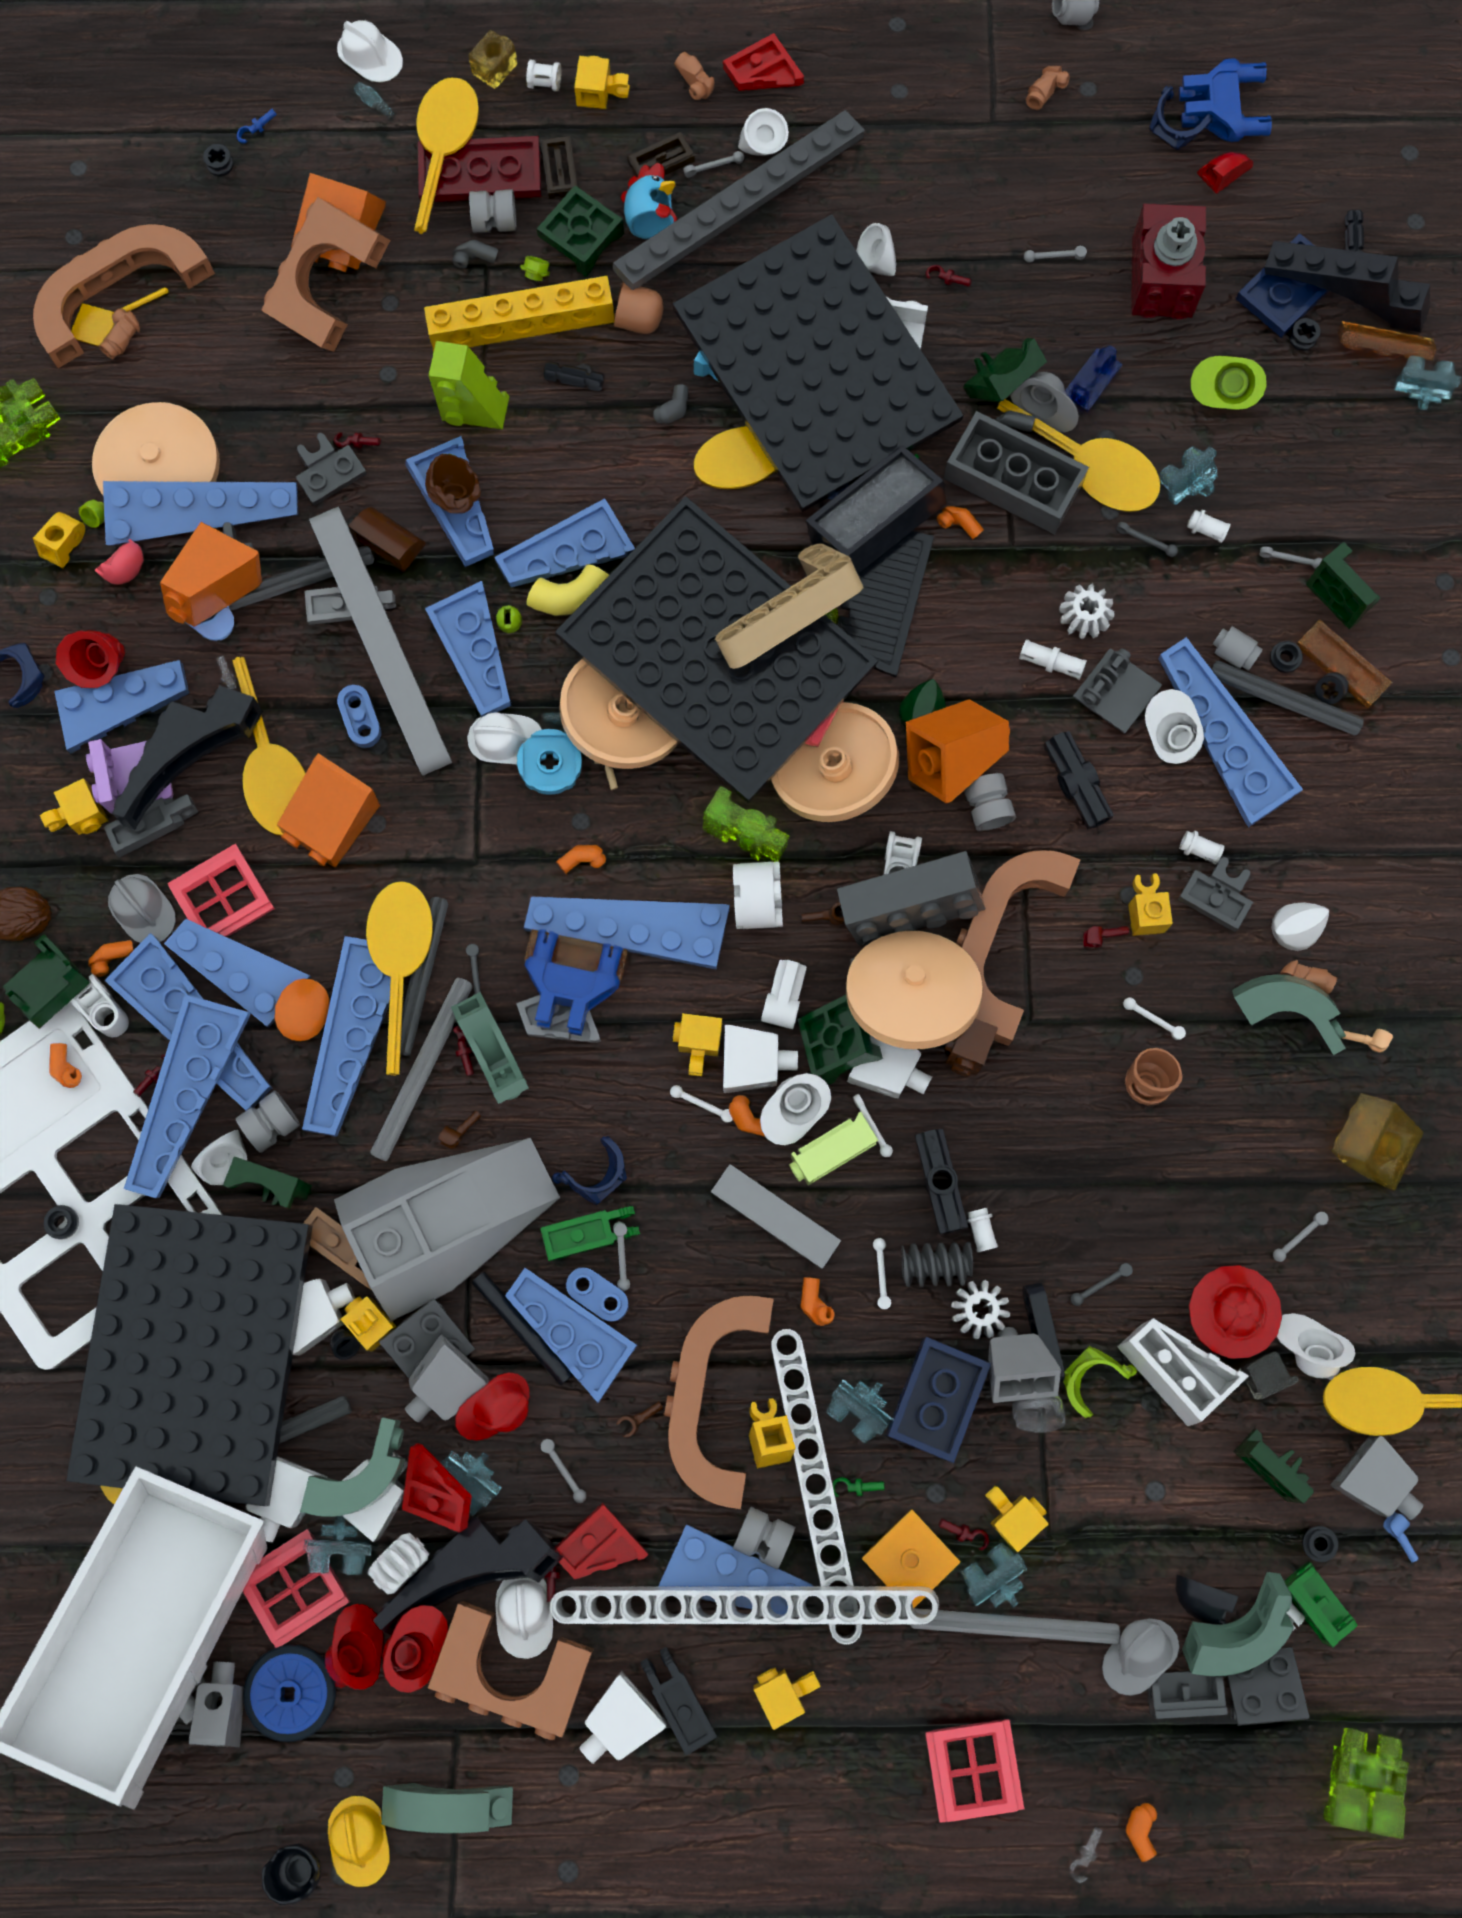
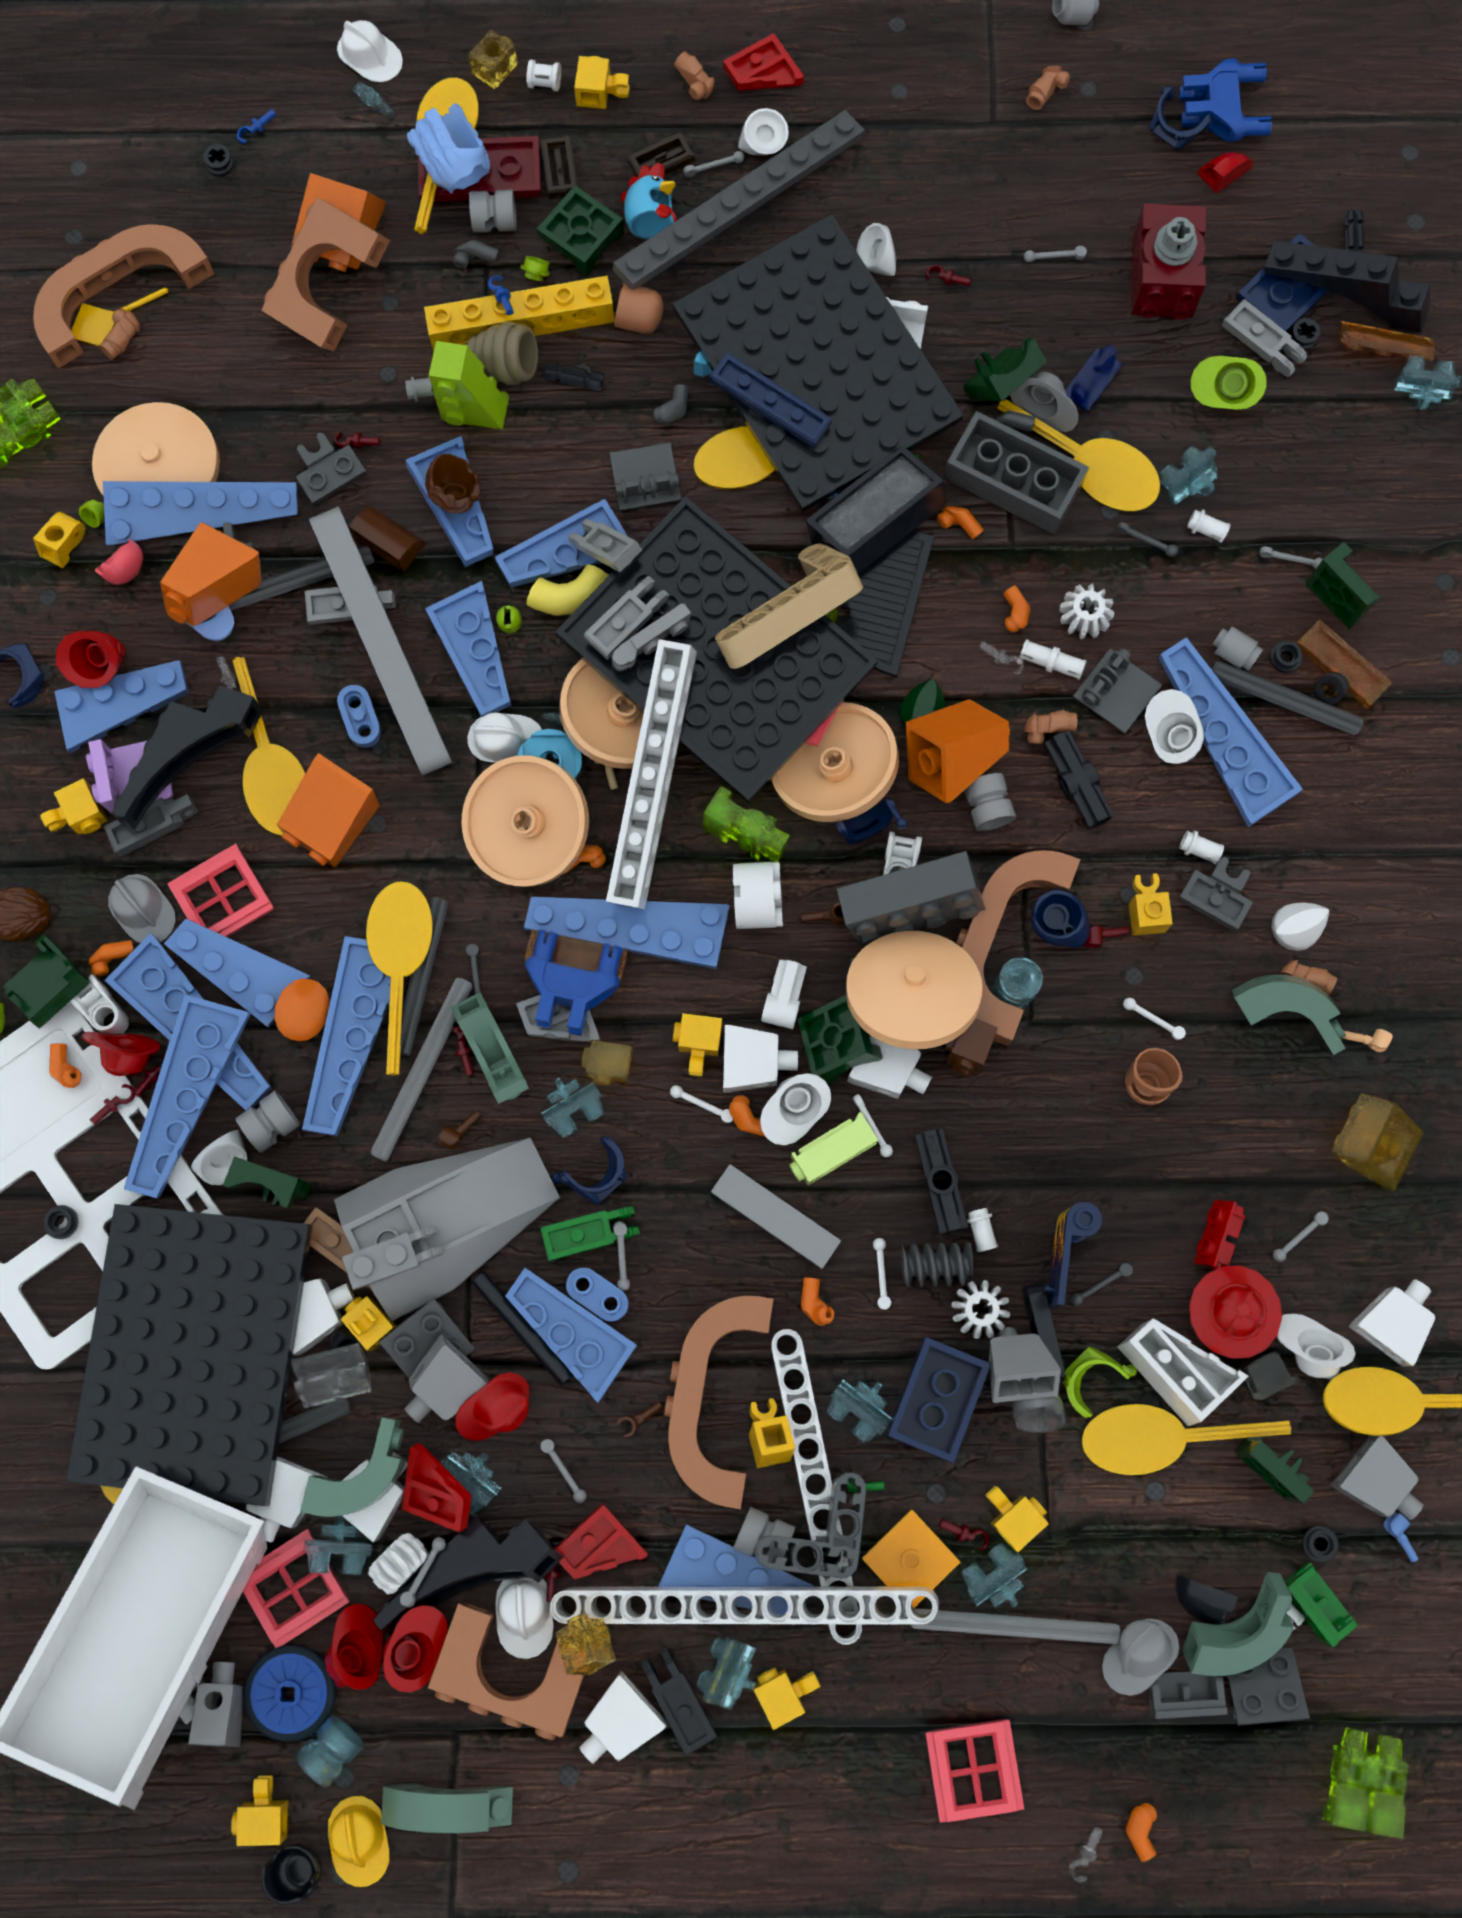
(111, 1105): none -> dark red hand
(123, 1052): none -> red piece
(263, 1819): none -> yellow brick
(324, 1757): none -> clear light blue wheel
(332, 1375): none -> clear hinge
(389, 1258): none -> light grey hinge
(408, 1598): none -> light grey hinge
(418, 388): none -> light grey pin
(450, 149): none -> light blue piece
(502, 294): none -> blue hand
(507, 352): none -> dark tan piece
(525, 821): none -> light nougat dish
(559, 1114): none -> clear light blue hips
(585, 1645): none -> clear yellow brick
(606, 545): none -> light grey hinge
(607, 1062): none -> clear yellow brick
(624, 618): none -> light grey hinge
(645, 476): none -> dark grey hinge
(647, 639): none -> light grey hinge
(651, 774): none -> white brick
(730, 1674): none -> clear light blue hips
(770, 400): none -> dark blue tile
(834, 1540): none -> dark grey beam
(882, 813): none -> dark blue helmet
(1000, 656): none -> clear hand
(1018, 982): none -> clear light blue wheel
(1020, 610): none -> orange arm
(1054, 722): none -> nougat arm
(1056, 912): none -> dark blue hair
(1070, 1228): none -> dark blue door
(1148, 1438): none -> yellow piece
(1224, 1220): none -> red hinge
(1264, 337): none -> light grey hinge
(1397, 1322): none -> white torso

